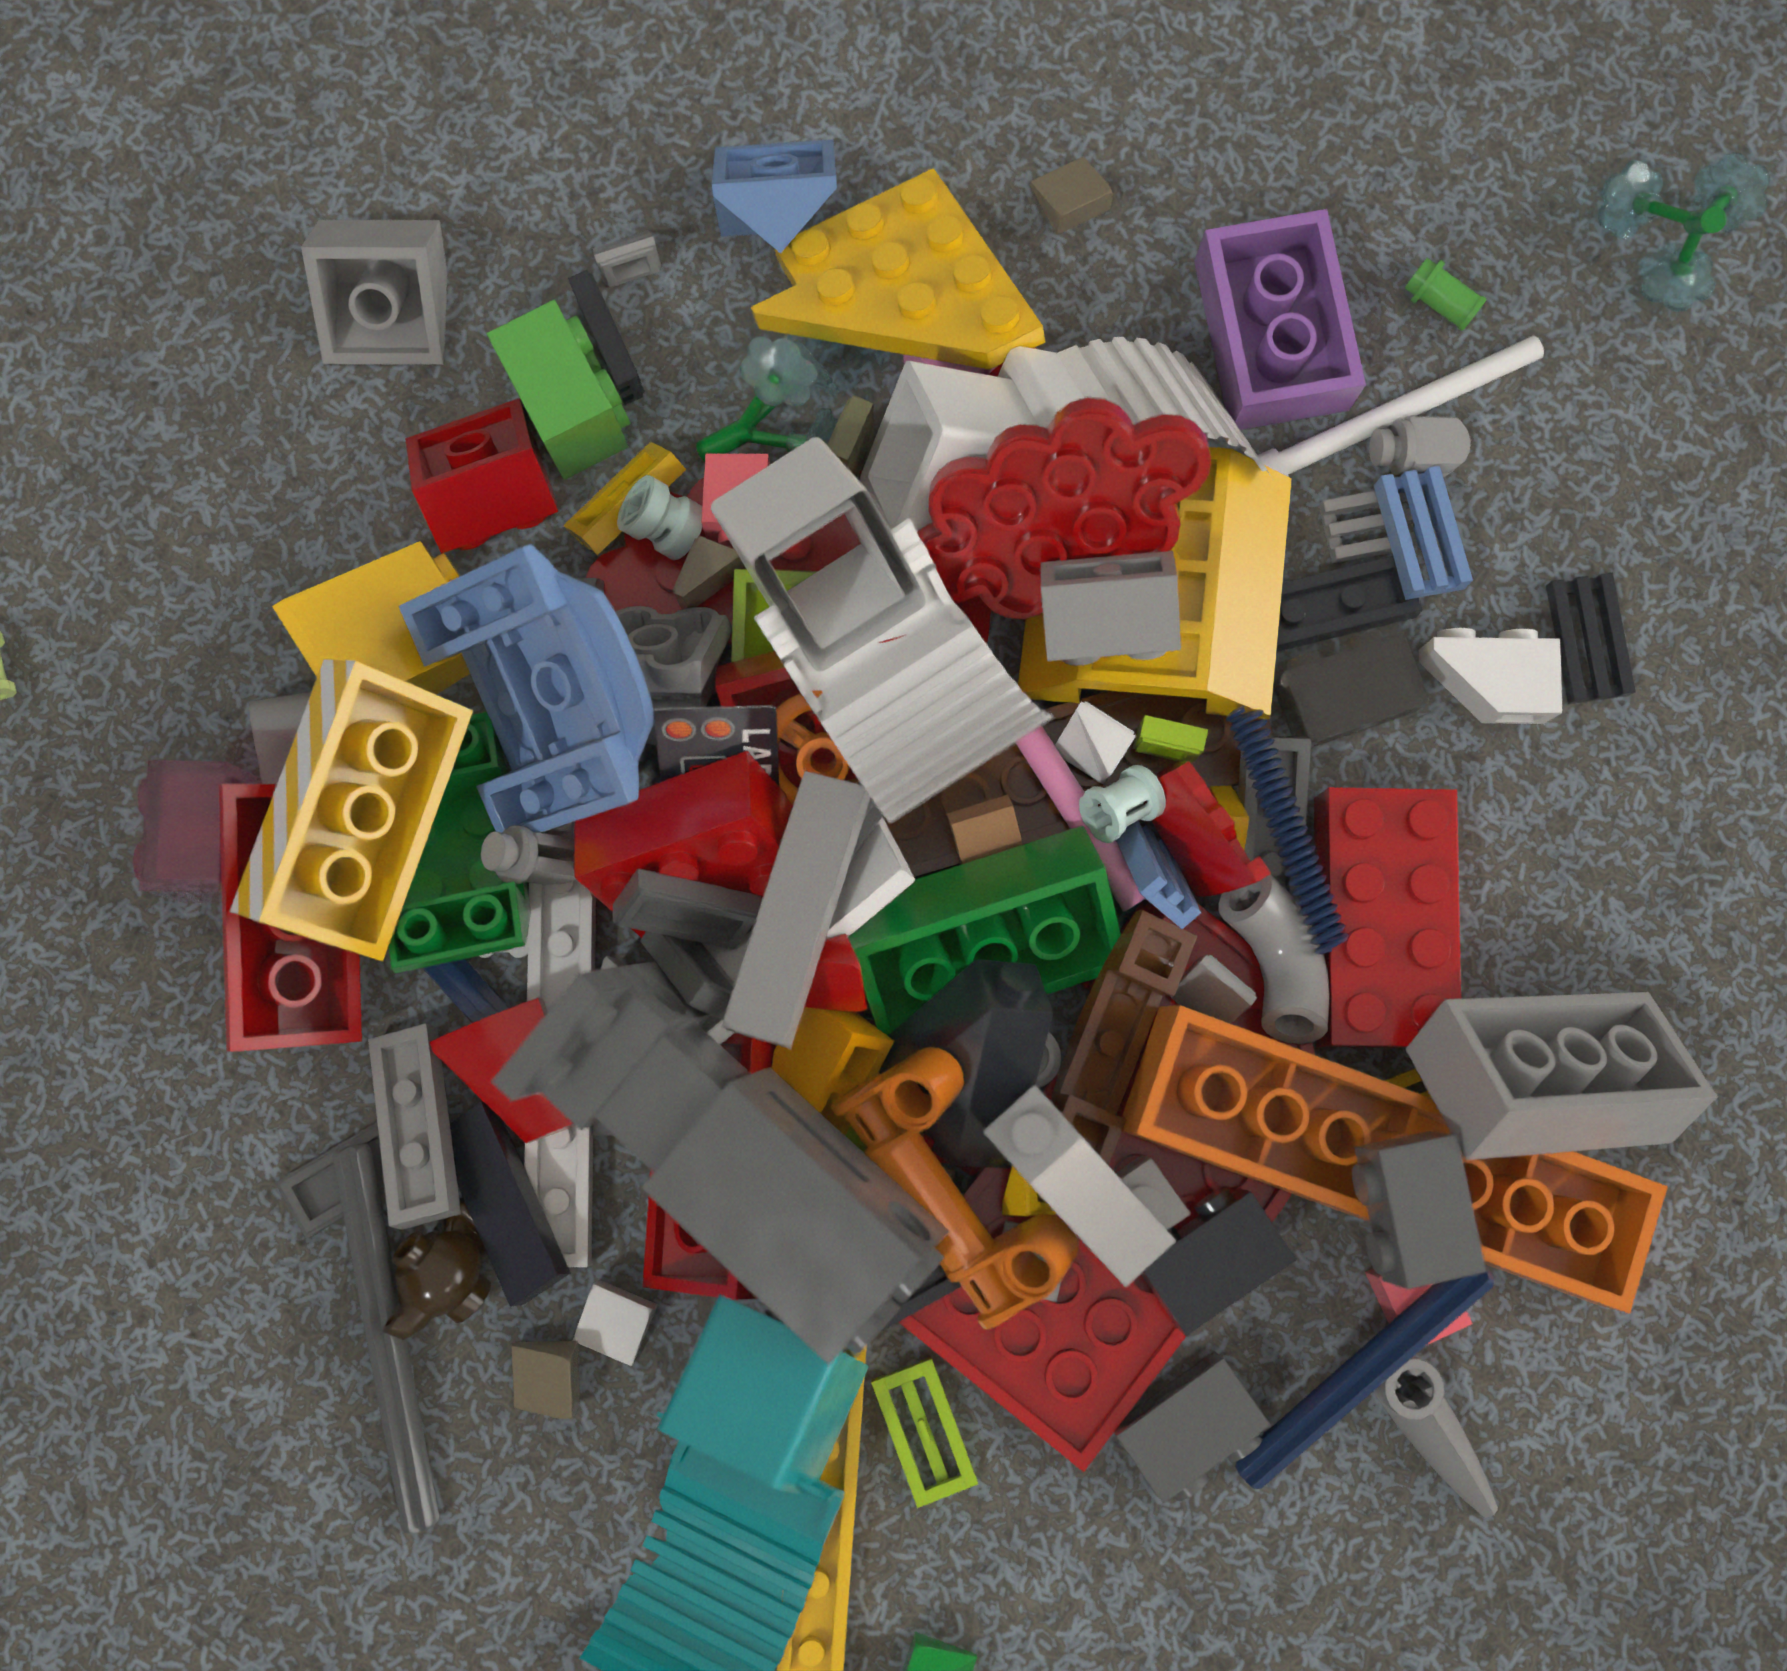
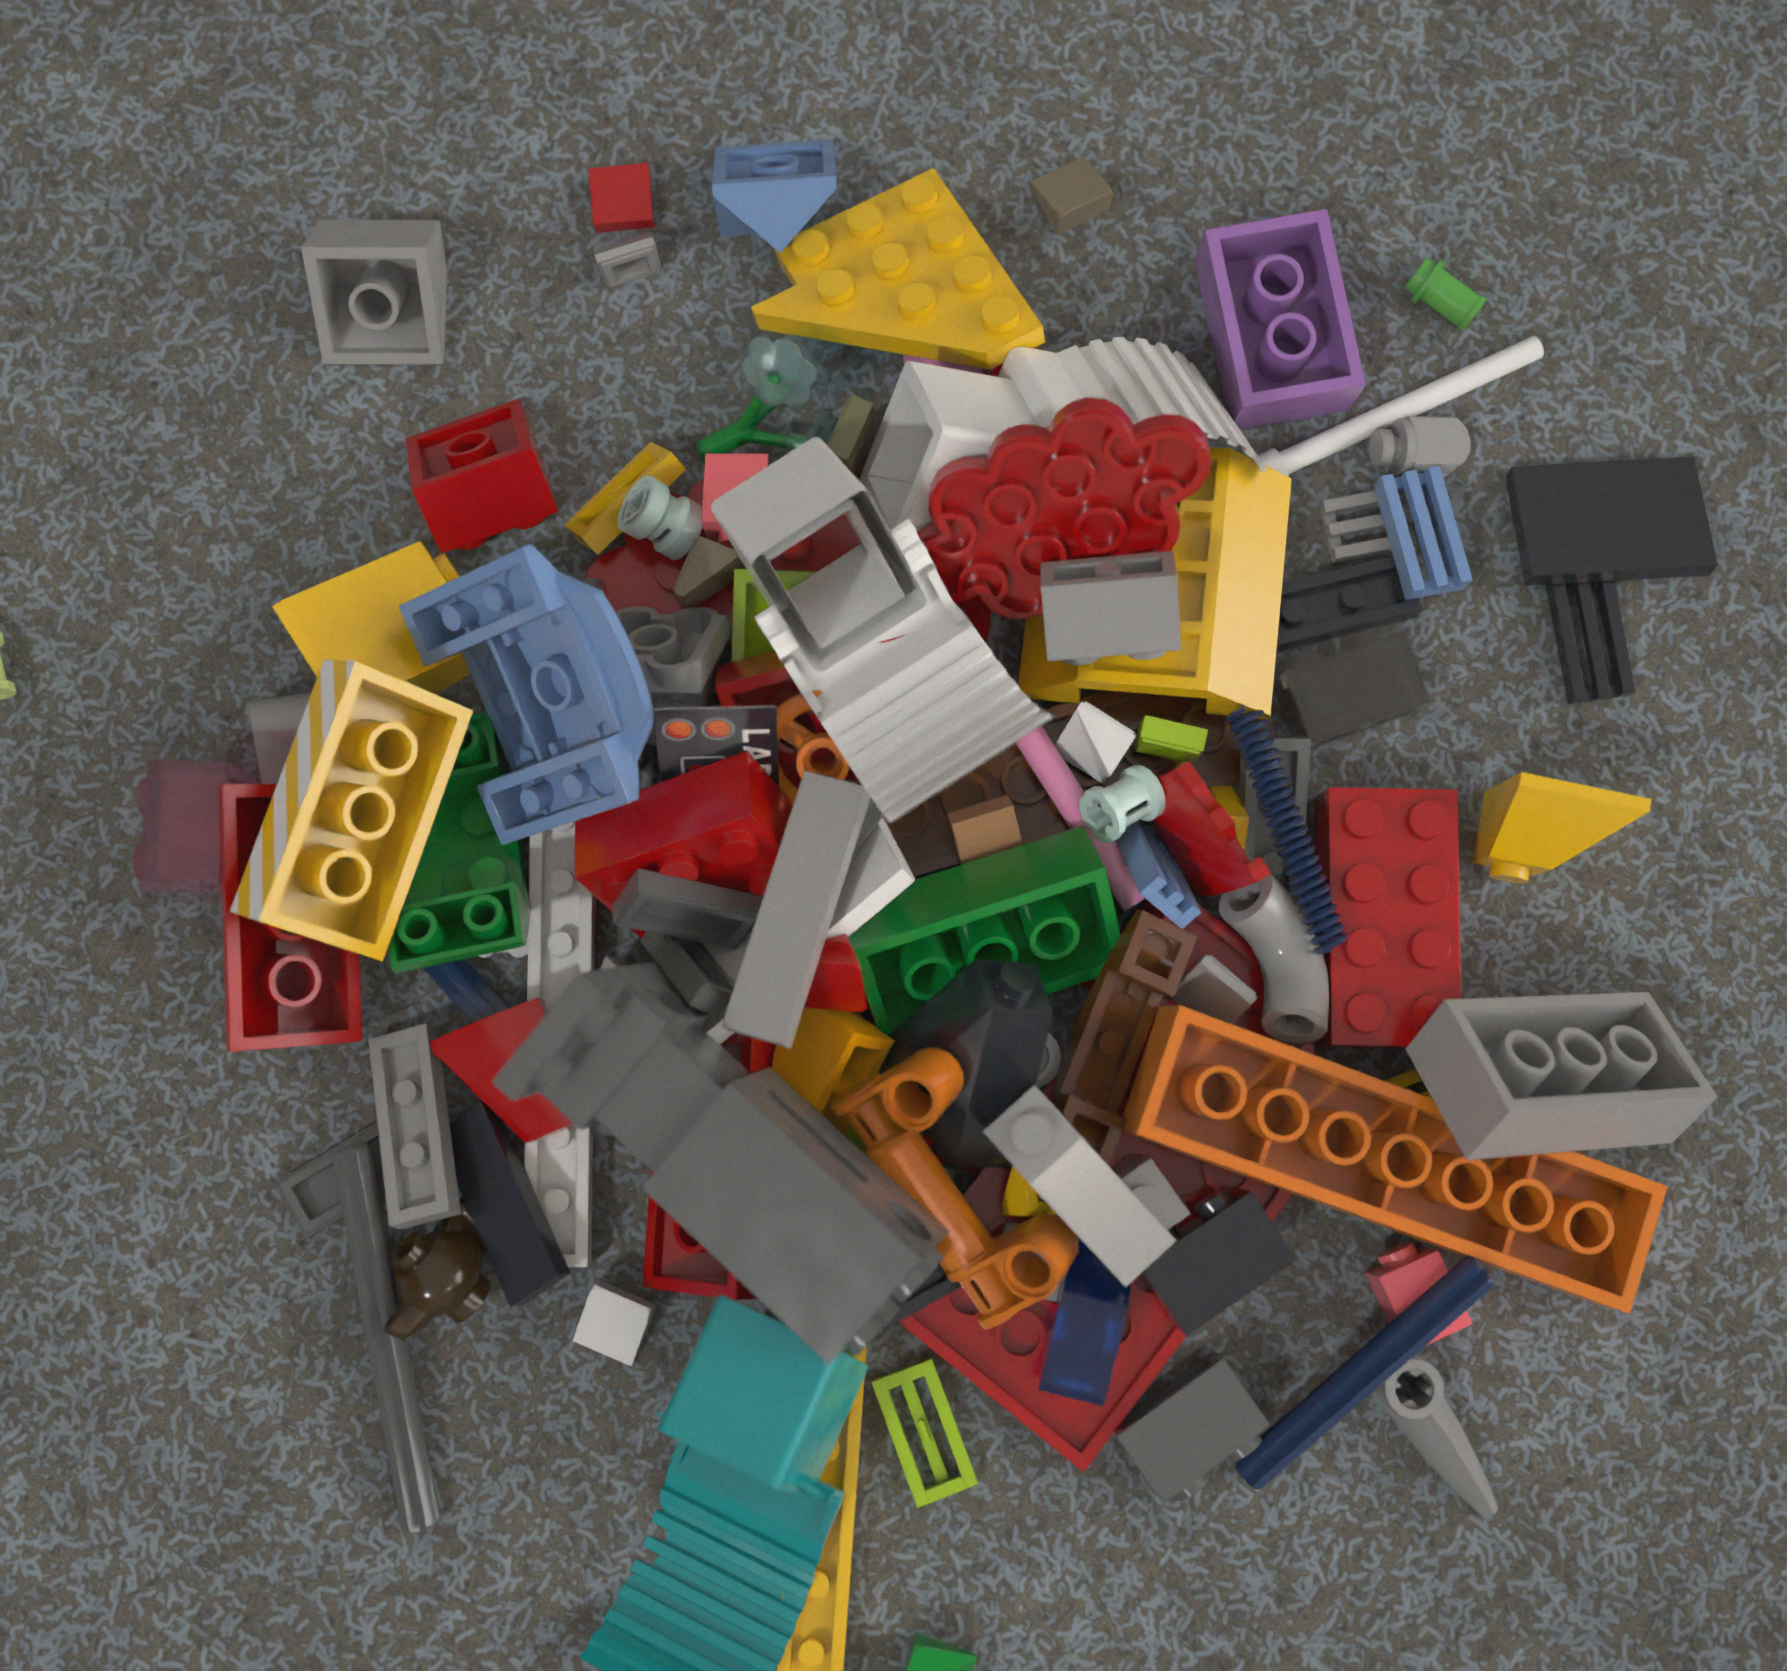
(528, 856): light grey arm -> none
(546, 1377): dark tan slope -> none
(562, 387): bright green brick -> none
(607, 337): black tile -> none
(621, 198): none -> red tile
(1084, 1331): none -> clear blue slope
(1418, 1209): dark grey brick -> none
(1501, 677): white slope -> none
(1542, 822): none -> yellow slope
(1610, 521): none -> black tile
(1724, 199): clear light blue plant -> none

